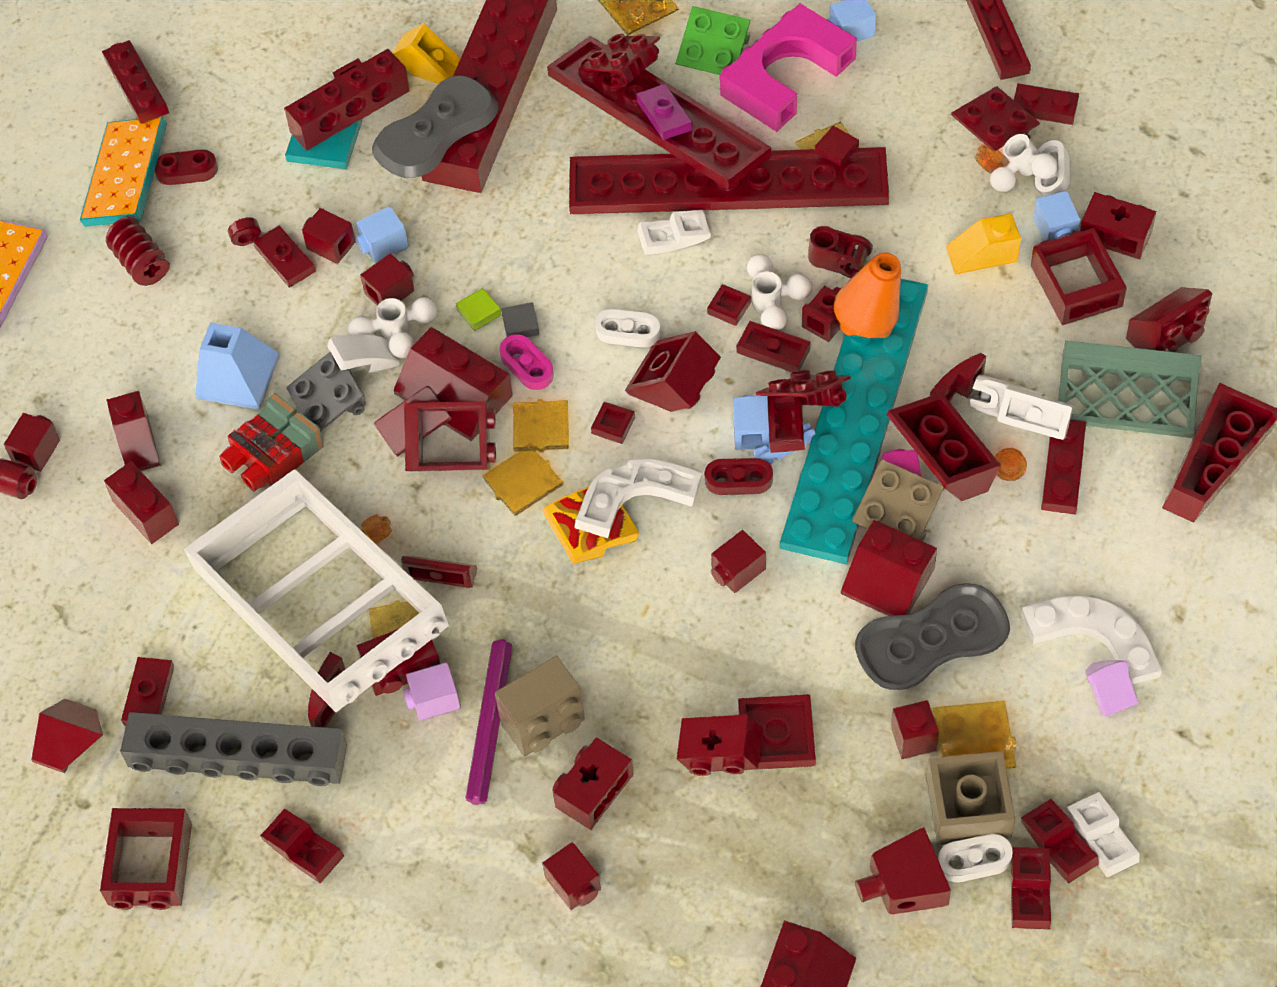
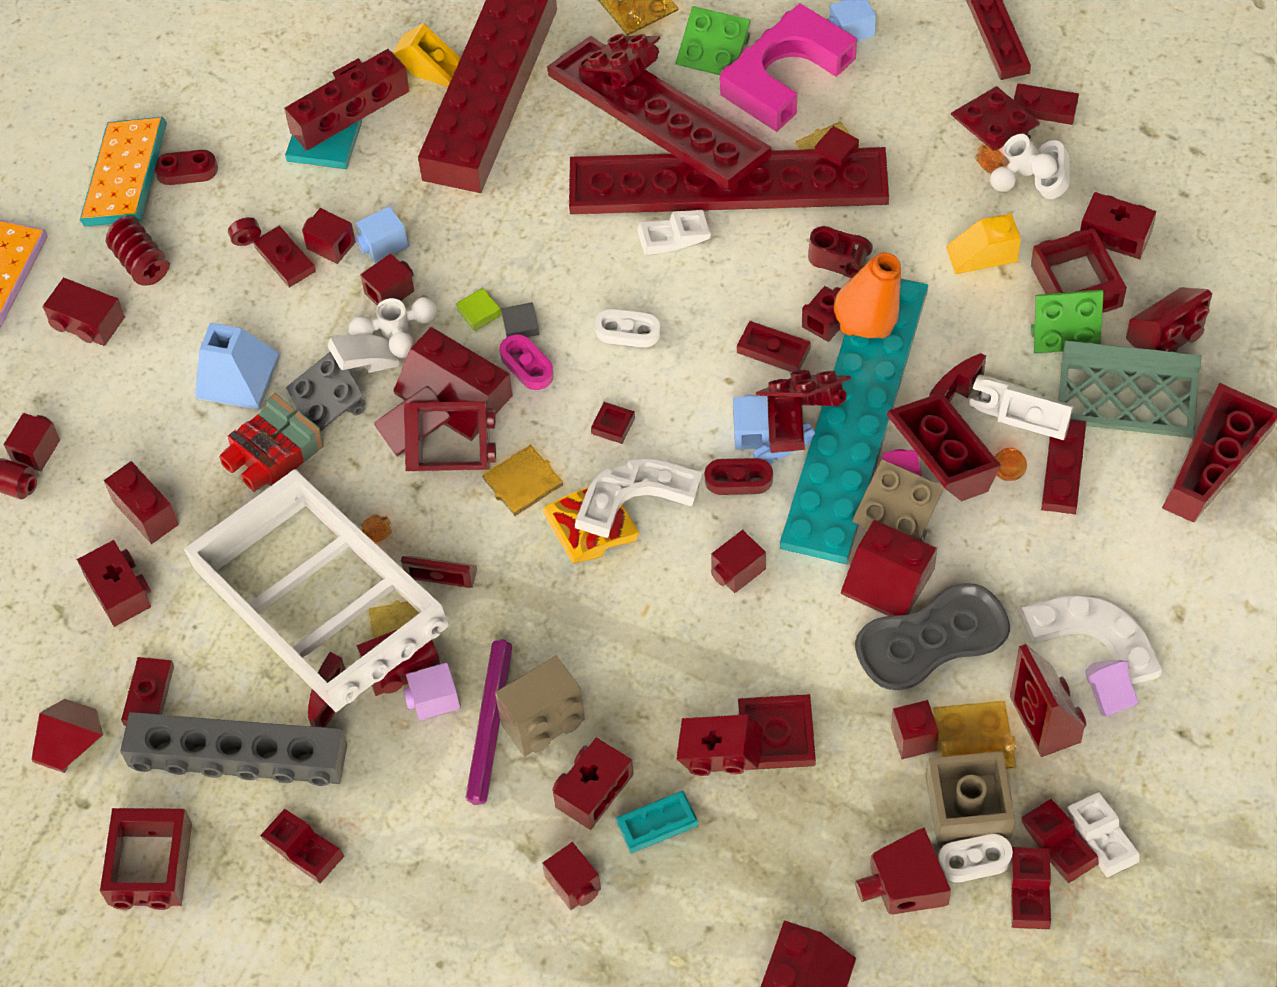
(83, 312): none -> dark red brick
(114, 582): none -> dark red brick
(133, 430): dark red slope -> none
(135, 82): dark red plate -> none
(421, 140): dark grey plate -> none
(540, 425): clear yellow piece -> none
(656, 822): none -> teal plate
(664, 111): magenta plate -> none
(674, 372): dark red slope -> none
(729, 305): dark red tile -> none
(768, 291): white piece -> none
(1045, 704): none -> dark red slope
(1056, 216): light blue brick -> none
(1068, 318): none -> bright green hinge

